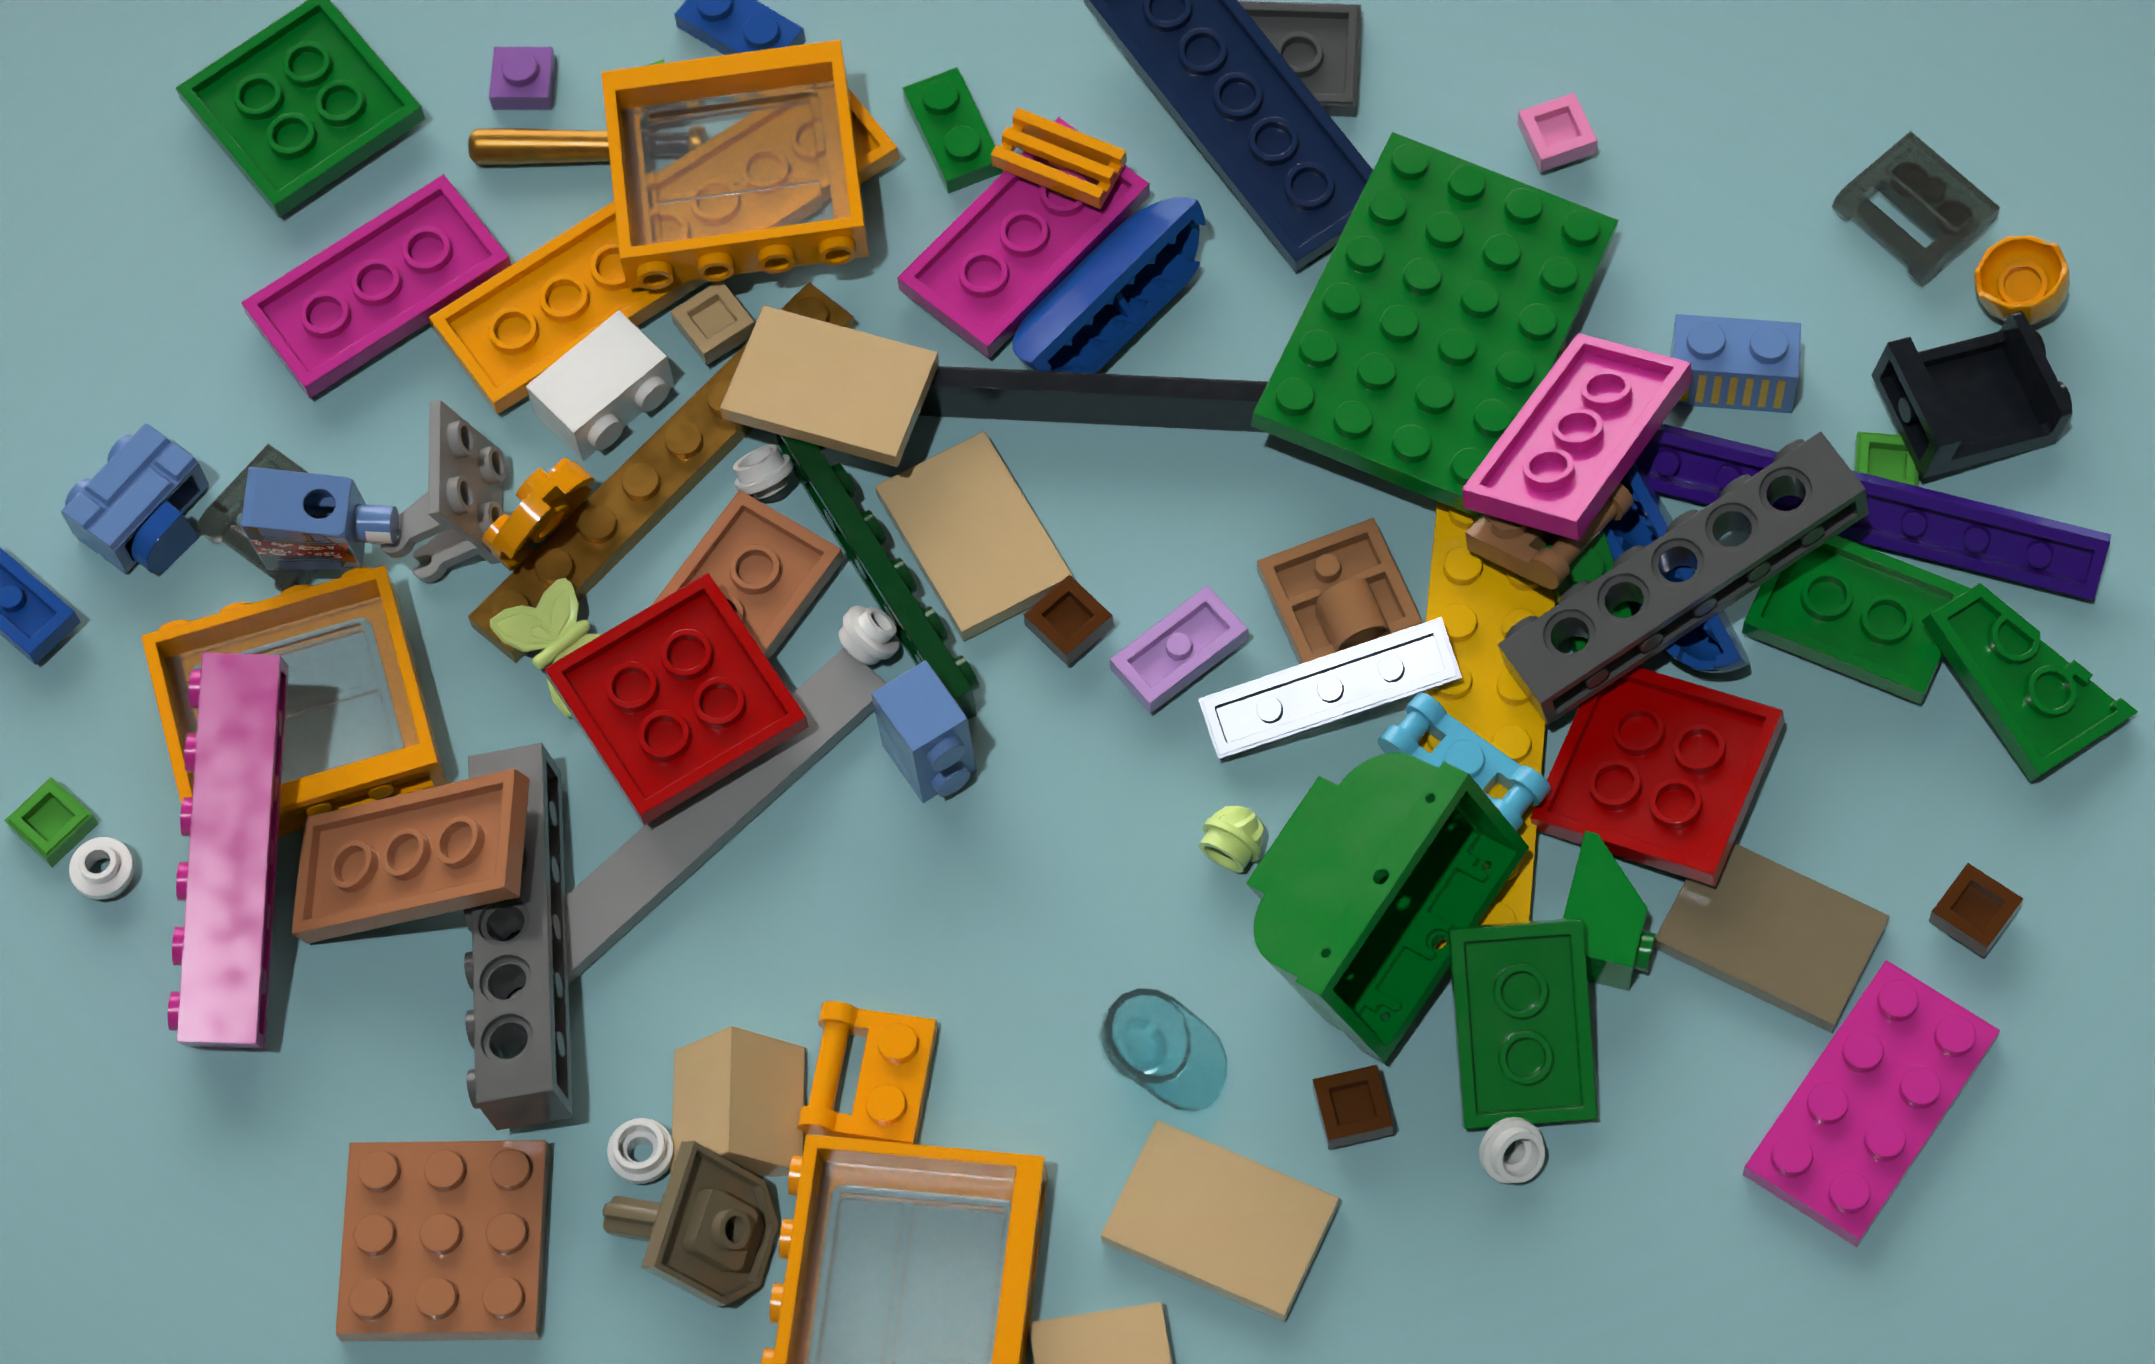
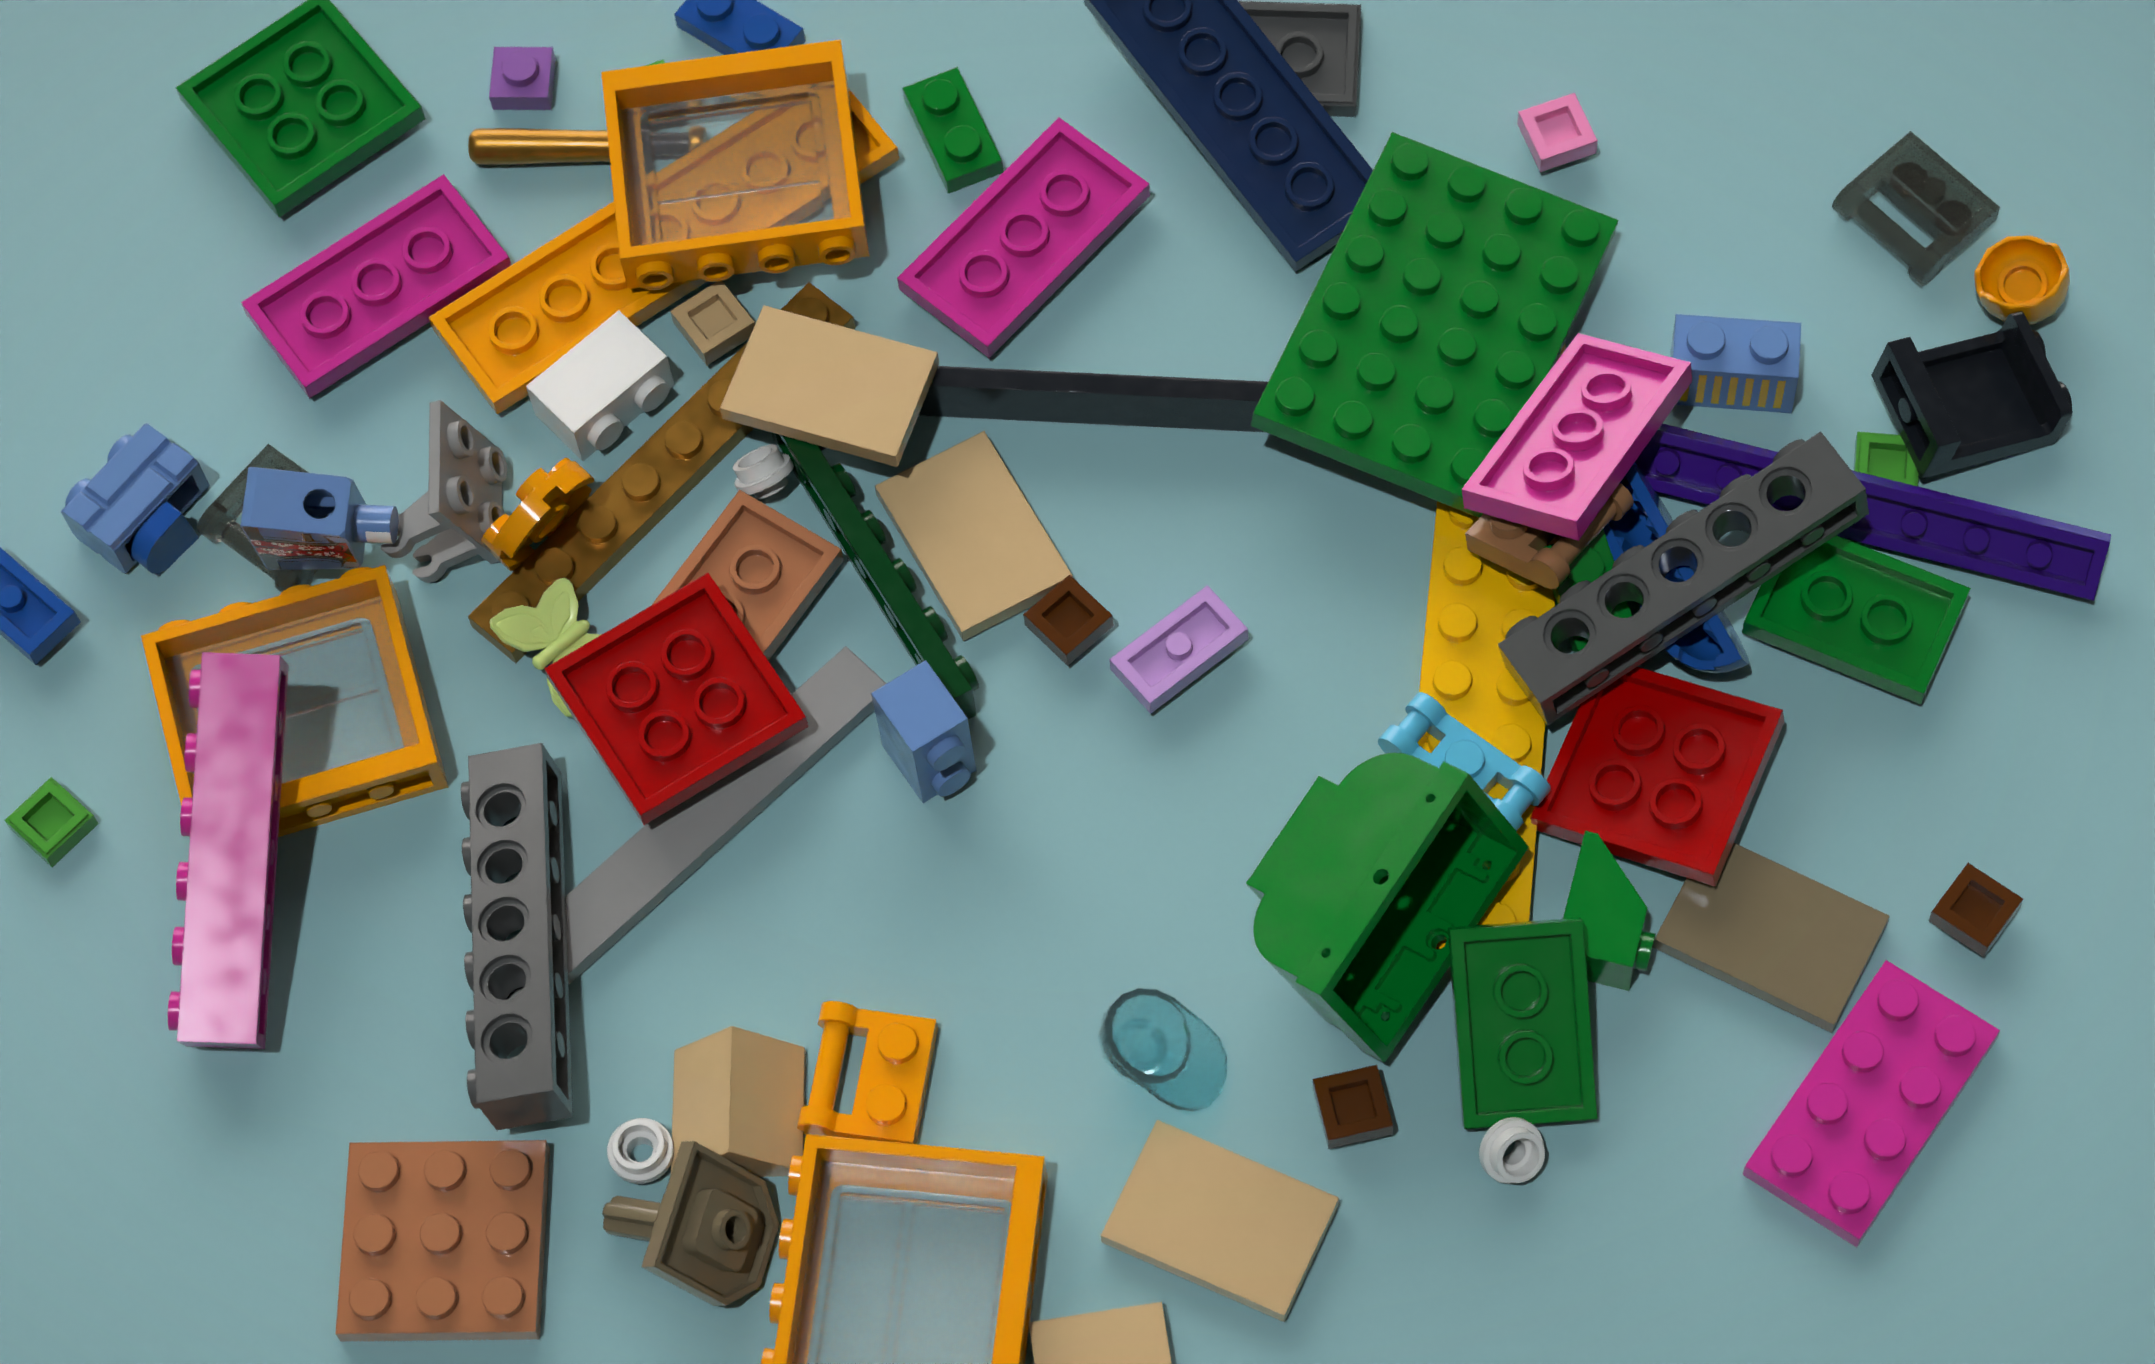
(109, 882): white plate -> none
(411, 856): nougat plate -> none
(868, 634): white plate -> none
(1063, 149): light orange tile -> none
(1113, 290): blue brick -> none
(1232, 838): yellowish green plate -> none
(1330, 689): tile -> none
(1337, 591): medium nougat plate -> none
(2020, 683): green wing -> none

